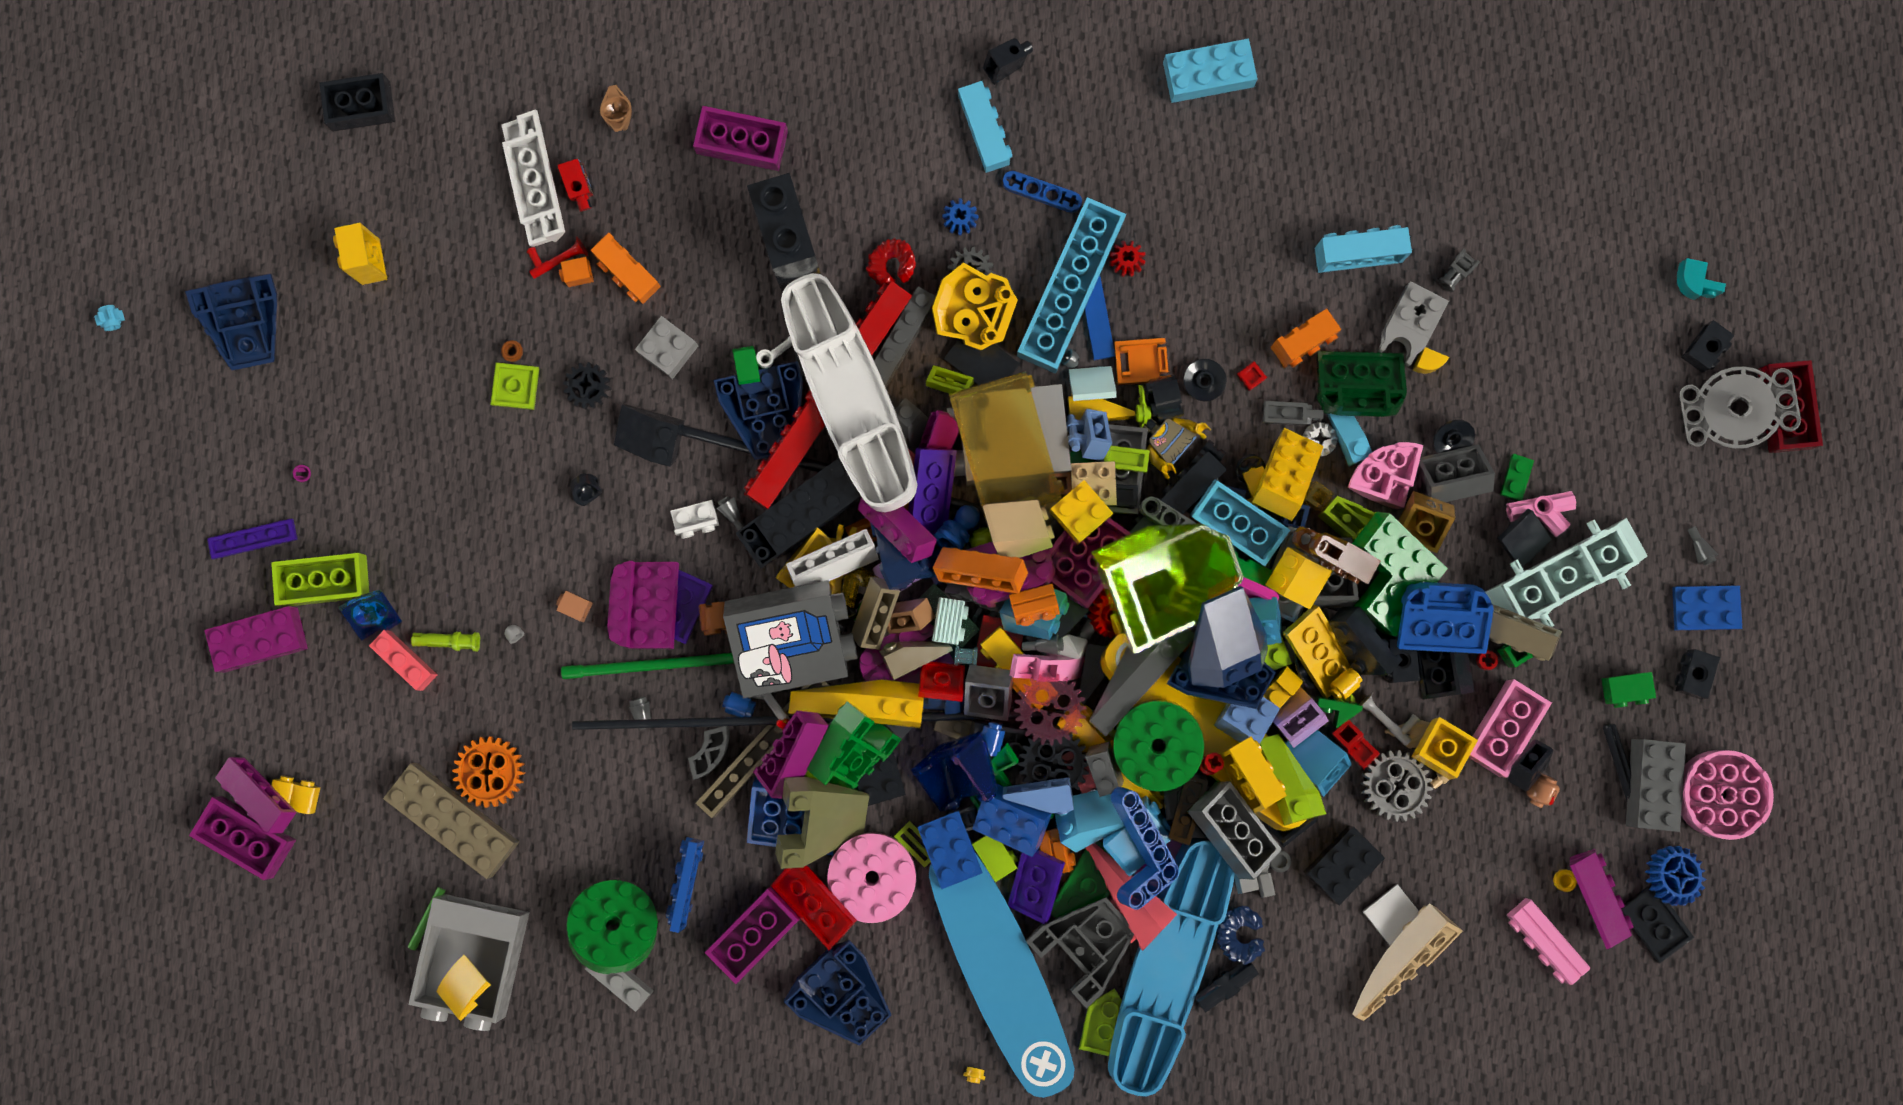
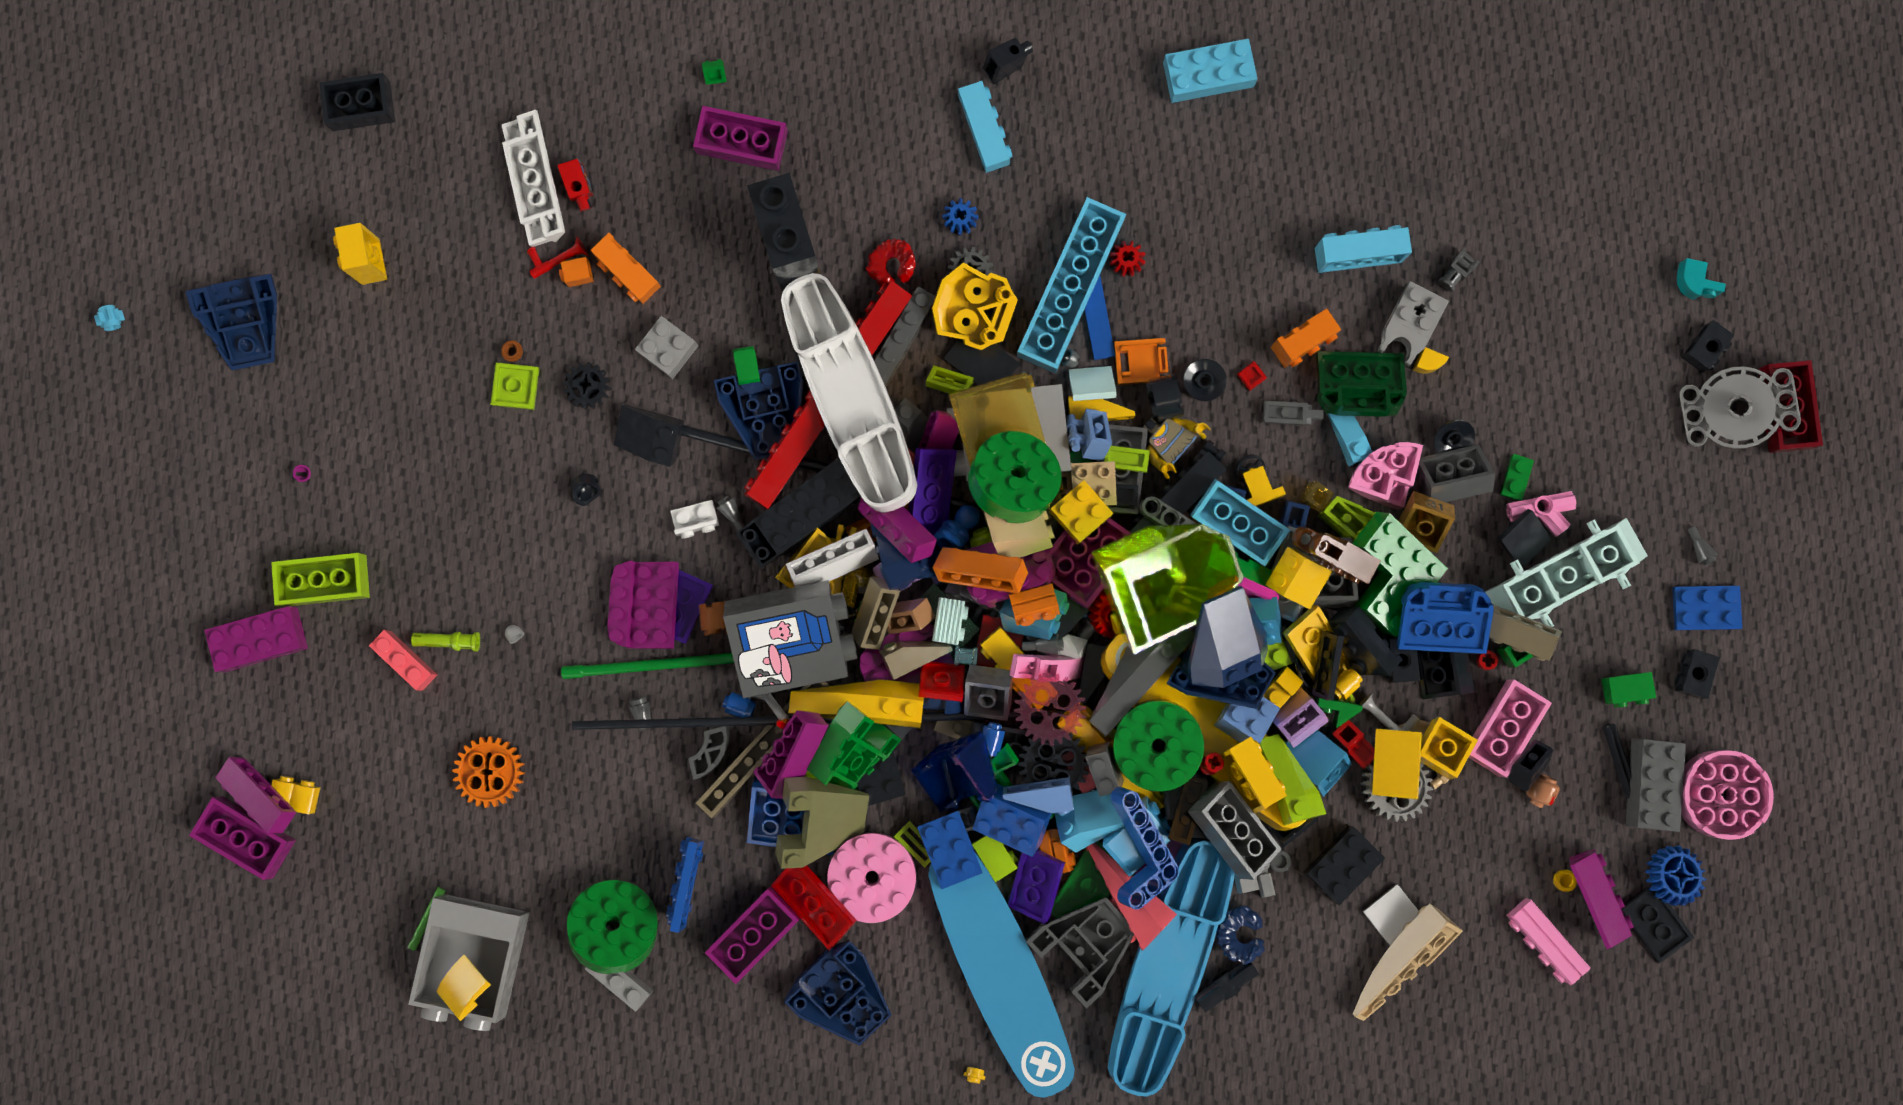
(252, 539): dark purple tile -> none
(370, 613): slope -> none
(451, 820): dark tan brick -> none
(573, 606): nougat brick -> none
(616, 109): medium nougat hat -> none
(714, 72): none -> green tile
(766, 354): white brick -> none
(1014, 476): none -> green brick
(1043, 188): blue beam -> none
(1100, 1024): lime tile -> none
(1143, 411): lime plate -> none
(1288, 474): yellow brick -> none
(1327, 431): white gear -> none
(1327, 665): none -> black plate
(1397, 763): none -> yellow tile

